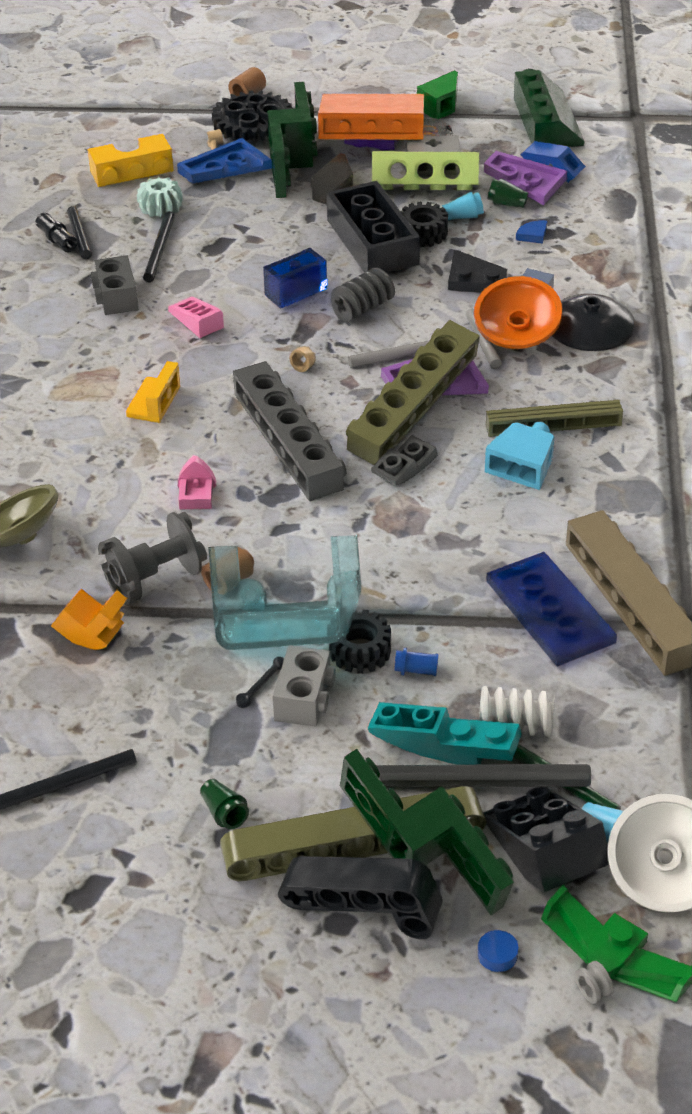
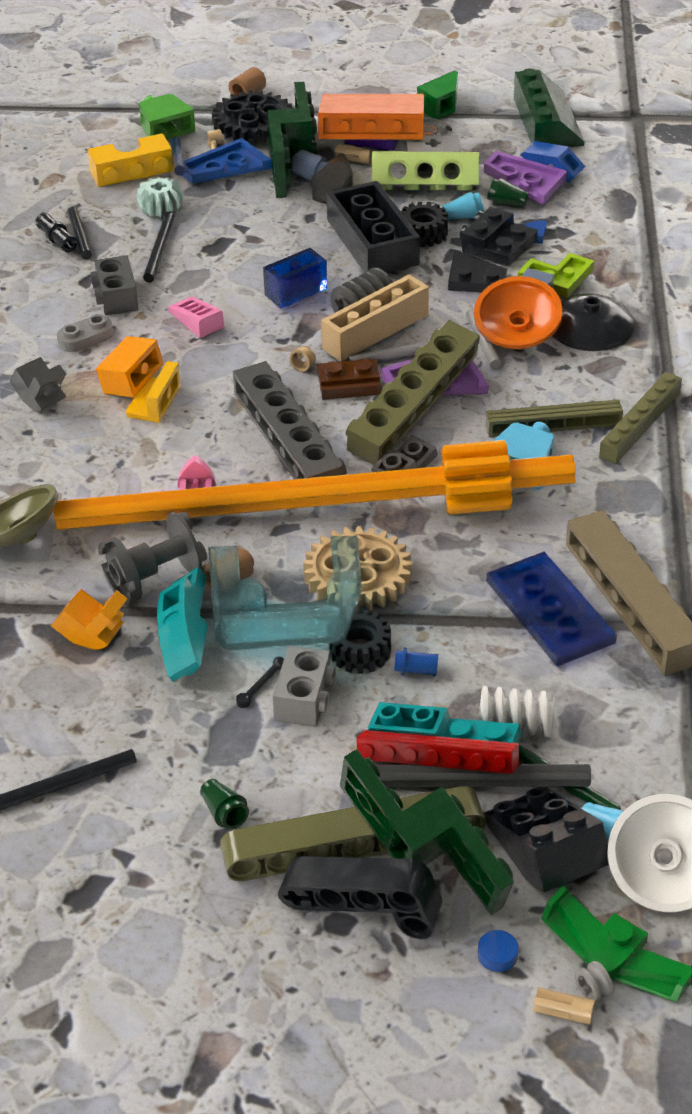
(38, 384): none -> dark grey brick
(85, 333): none -> light grey plate
(129, 366): none -> light orange brick
(167, 116): none -> bright green torso
(177, 155): none -> dark blue bar
(180, 625): none -> teal slope
(307, 164): none -> sand blue brick
(349, 379): none -> reddish brown plate
(355, 154): none -> tan piece
(375, 317): none -> tan brick
(383, 567): none -> tan gear
(439, 751): none -> red piece
(471, 479): none -> light orange axle
(496, 236): none -> black plate
(564, 1005): none -> tan piece
(567, 273): none -> lime plate
(640, 418): none -> olive piece

